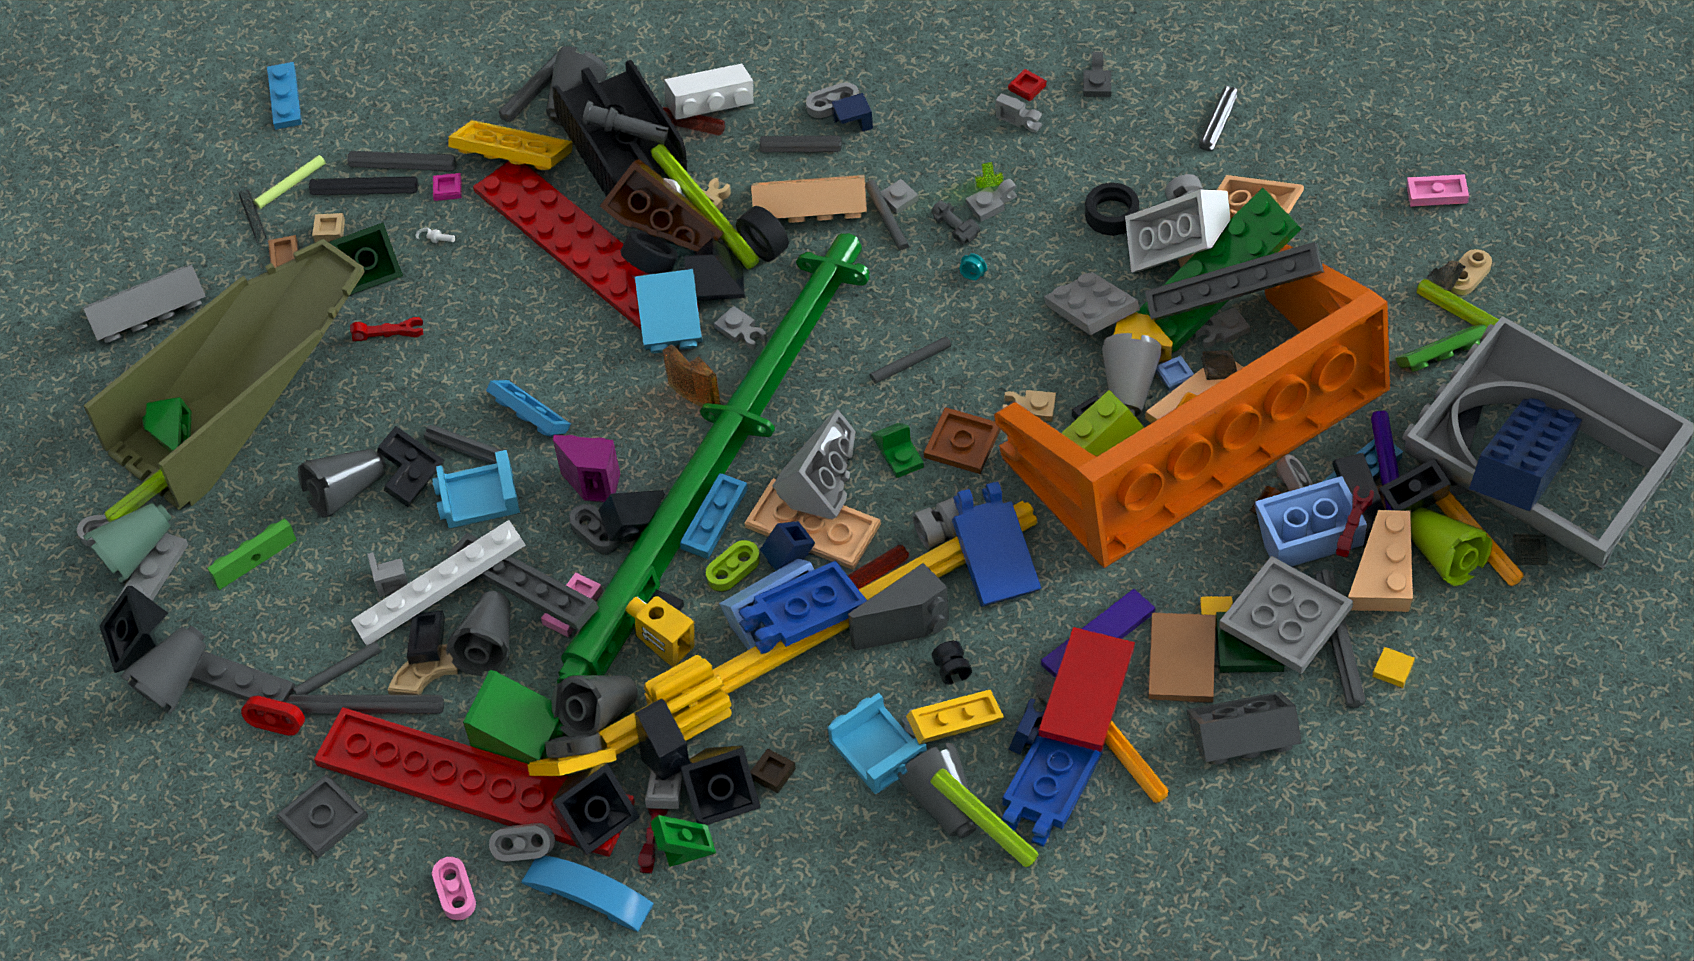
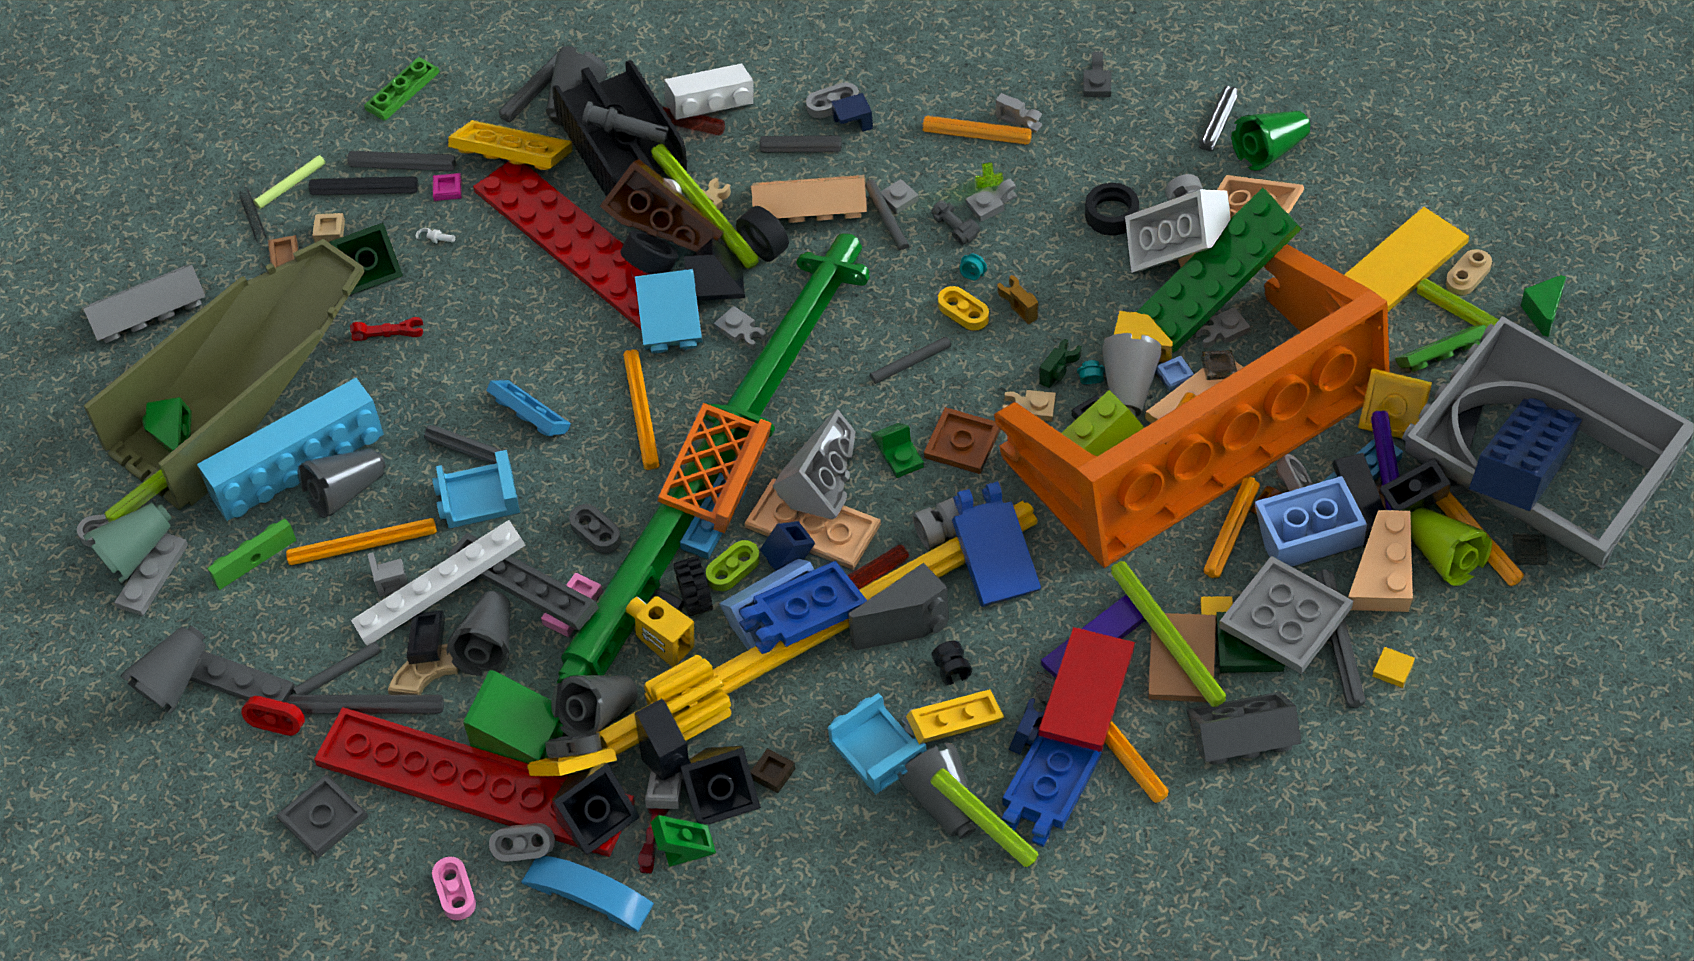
(131, 628): black slope -> none
(270, 458): none -> medium azure brick
(284, 95): dark azure plate -> none
(361, 541): none -> light orange axle
(401, 88): none -> bright green tile
(415, 464): black plate -> none
(588, 465): magenta slope -> none
(629, 513): black slope -> none
(641, 409): none -> light orange axle
(691, 379): clear orange slope -> none
(693, 586): none -> black tyre
(735, 481): none -> orange fence
(966, 307): none -> yellow plate
(977, 130): none -> light orange axle
(1020, 301): none -> pearl gold plate
(1027, 85): red tile -> none
(1054, 366): none -> dark green plate
(1091, 303): light grey plate -> none
(1091, 372): none -> teal plate
(1168, 634): none -> lime axle
(1231, 528): none -> light orange axle
(1234, 281): dark grey plate -> none
(1268, 136): none -> green cone
(1359, 505): dark red piece -> none
(1398, 396): none -> yellow tile
(1408, 256): none -> yellow tile
(1437, 190): bright pink plate -> none
(1446, 275): clear smoke tile -> none
(1542, 302): none -> green slope

